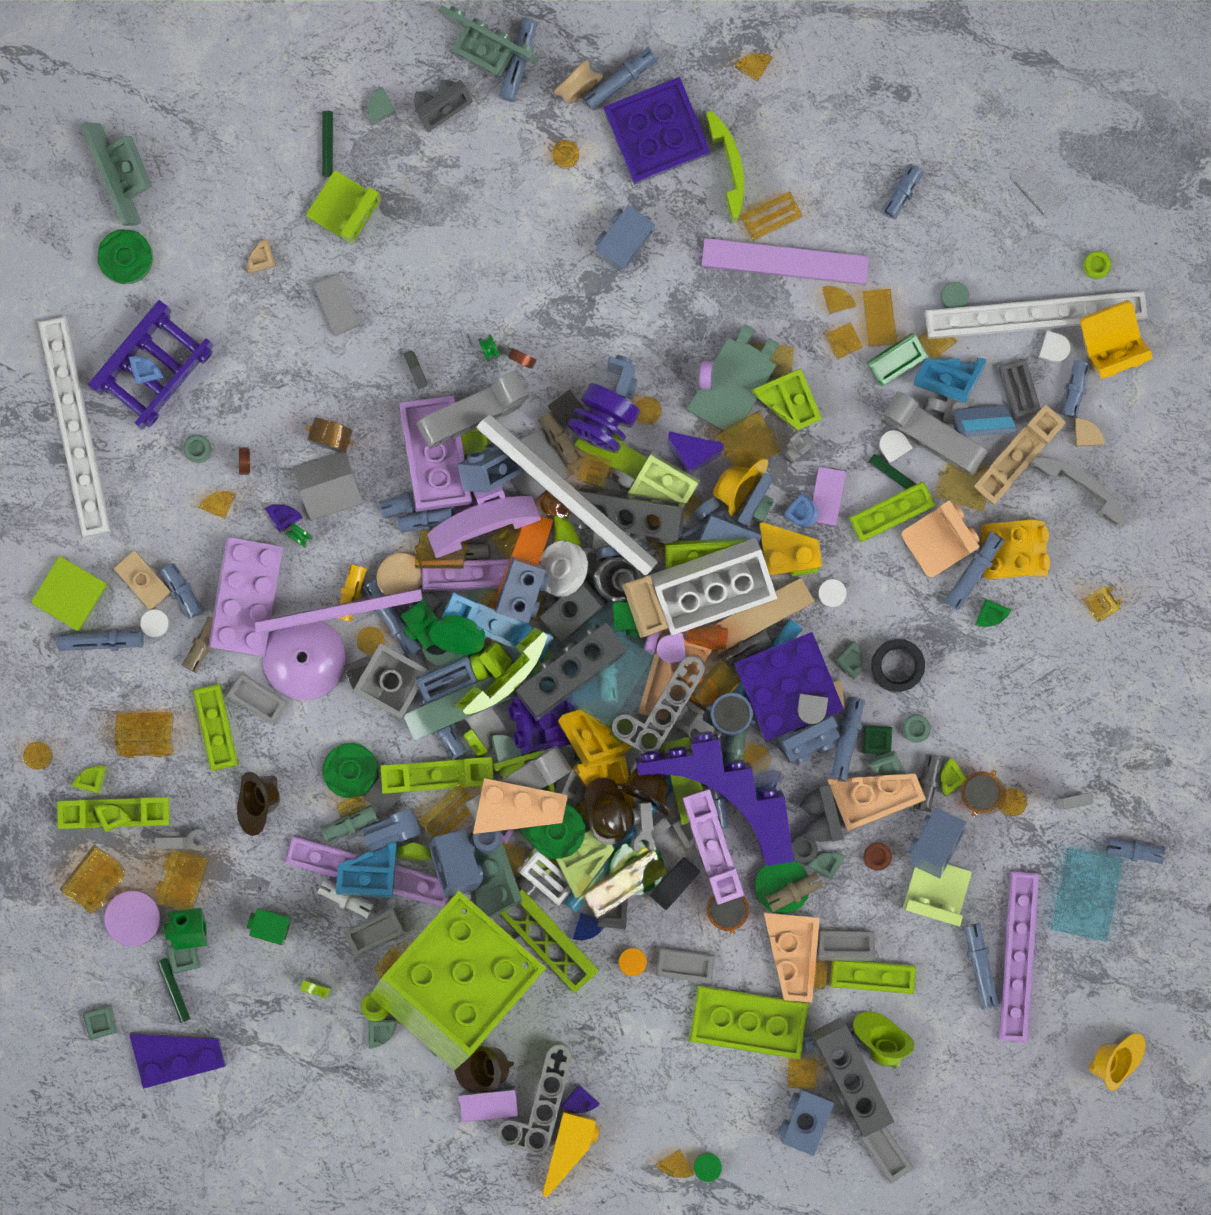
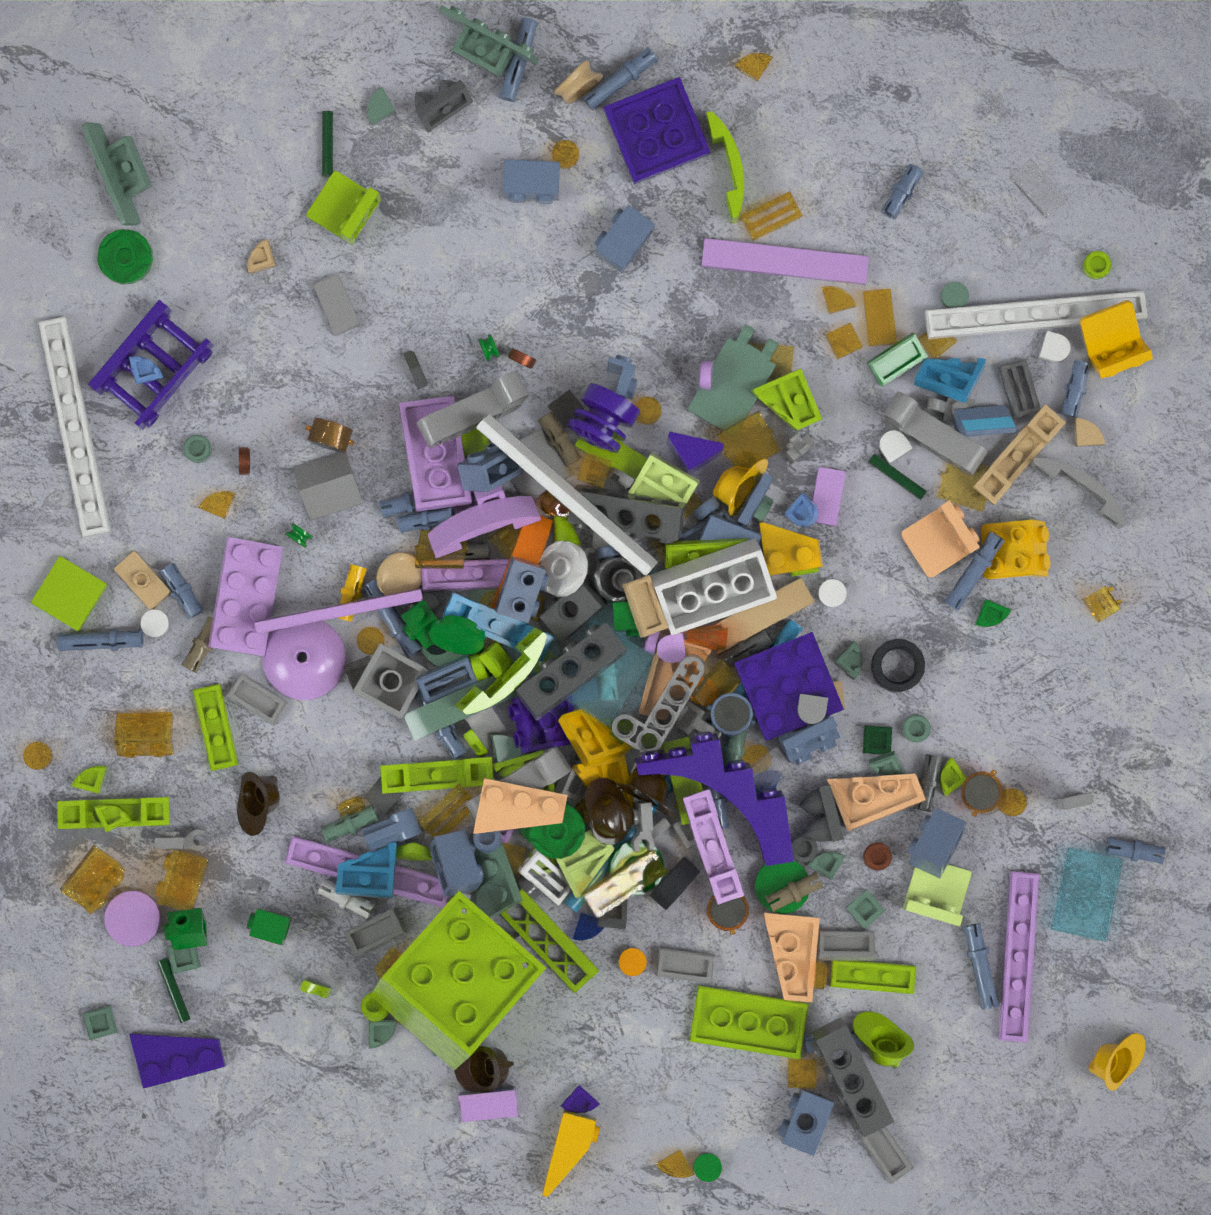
(283, 516): dark purple tile -> none
(350, 770): green tile -> none
(531, 181): none -> sand blue brick
(542, 1097): light grey beam -> none
(850, 728): sand blue pin -> none
(865, 909): none -> sand green tile
(892, 511): lime tile -> none

